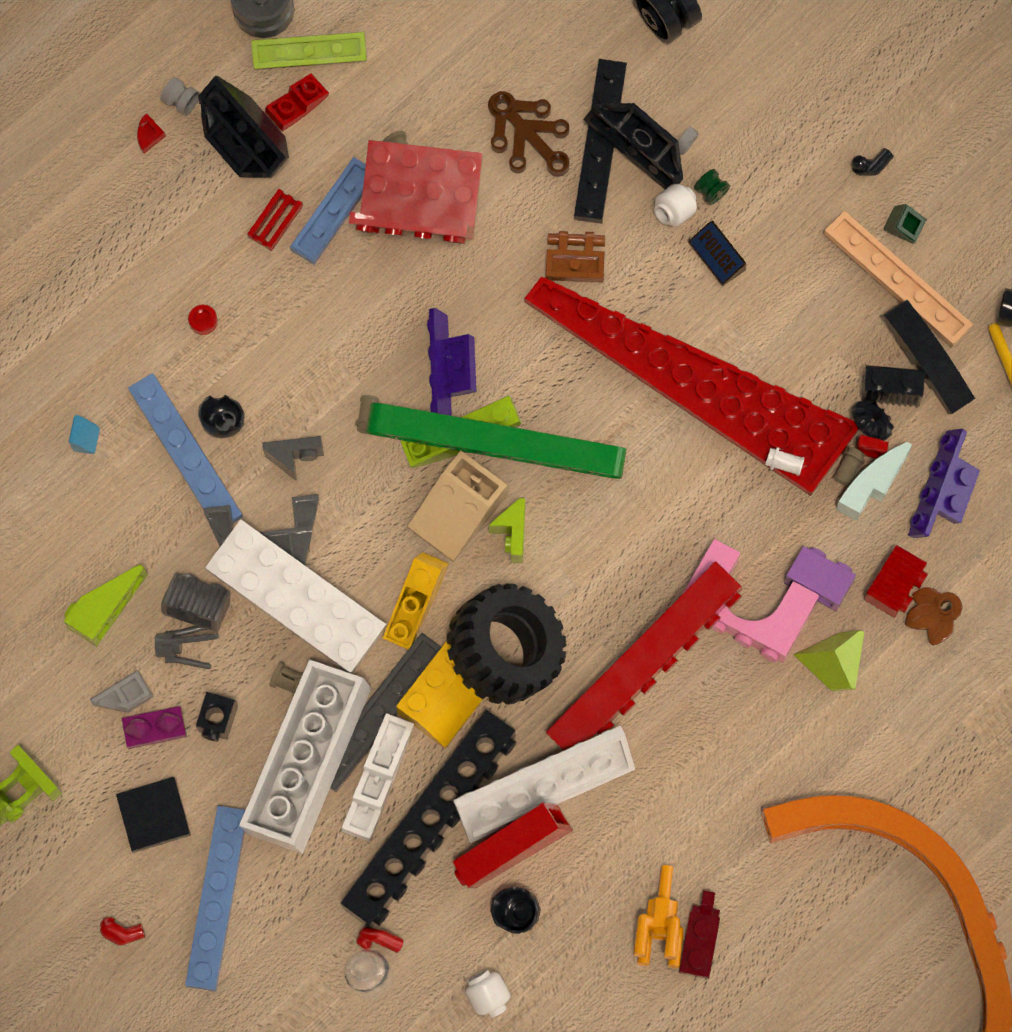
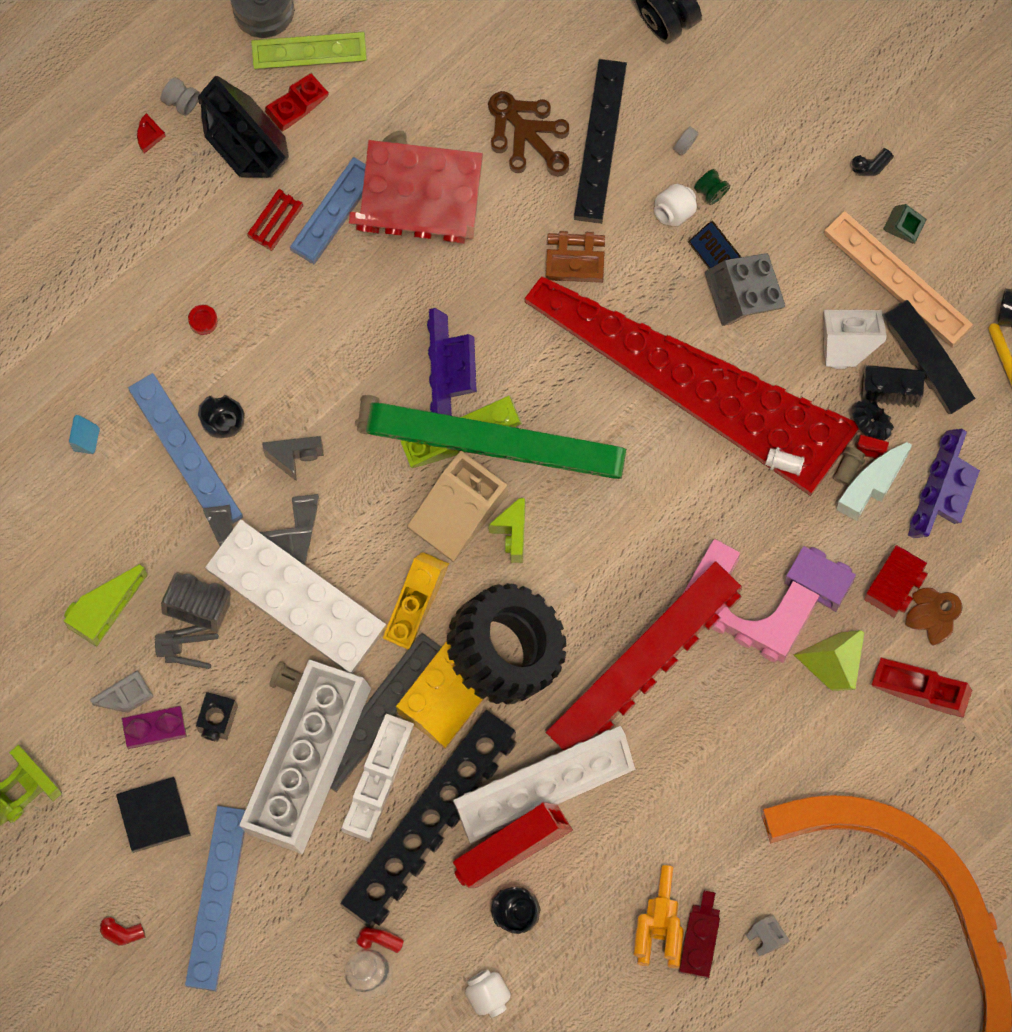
(639, 140): black wedge -> none
(744, 287): none -> dark grey bracket
(770, 934): none -> light grey tile
(851, 336): none -> white slope
(922, 687): none -> red slope

